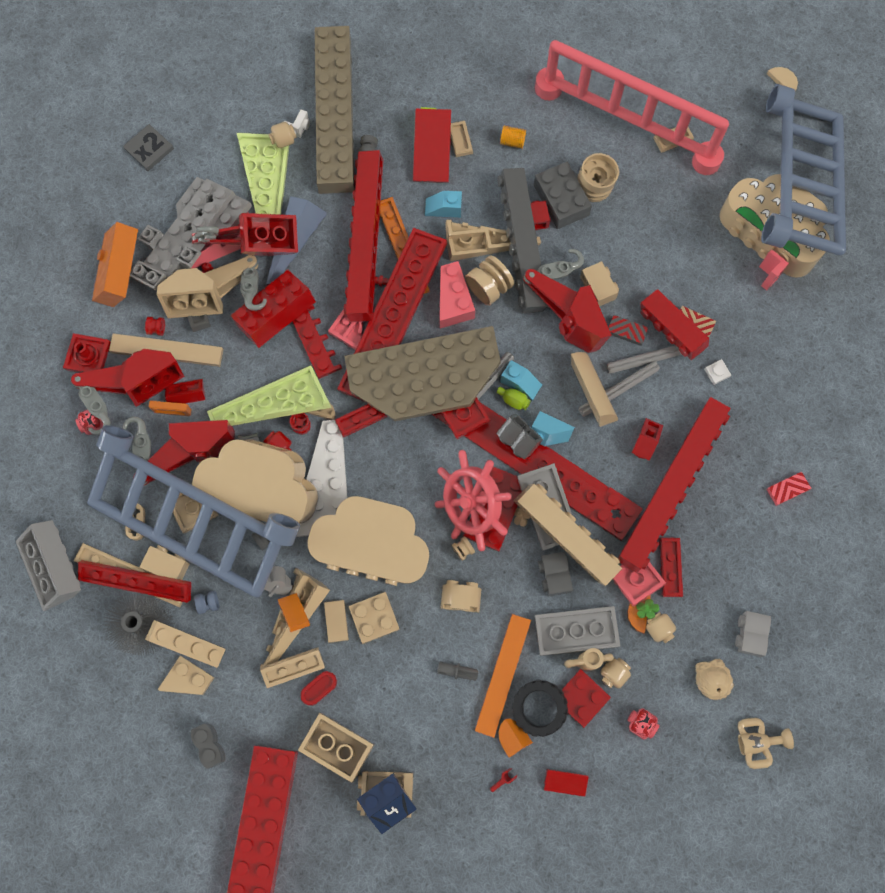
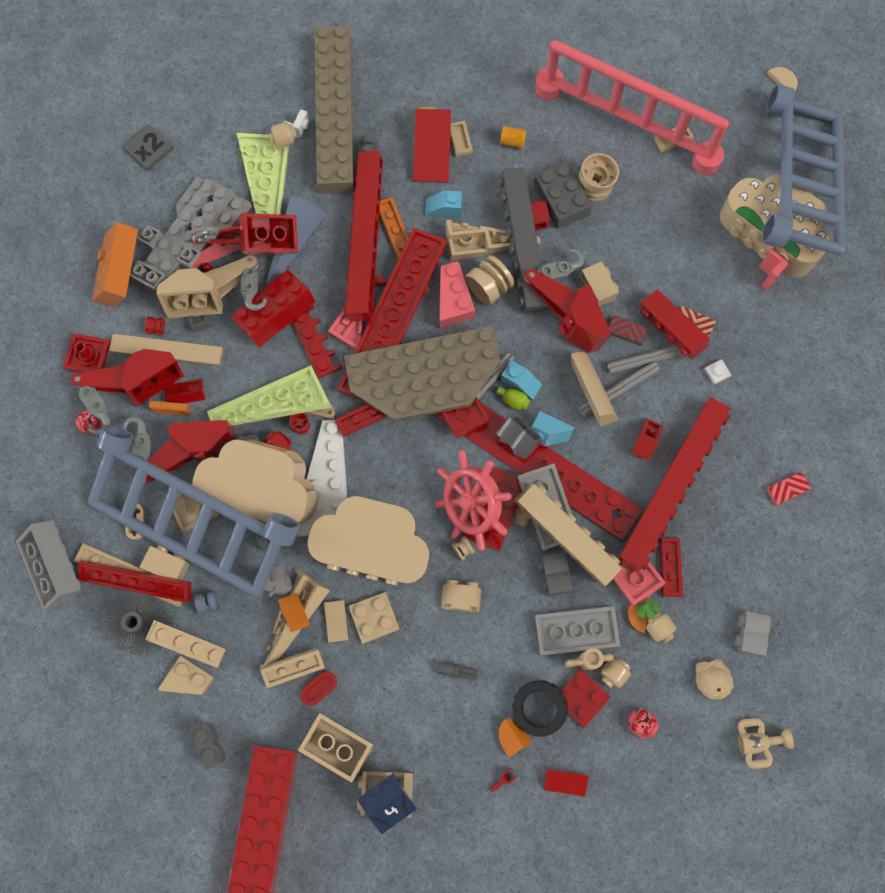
(502, 676): orange tile -> none

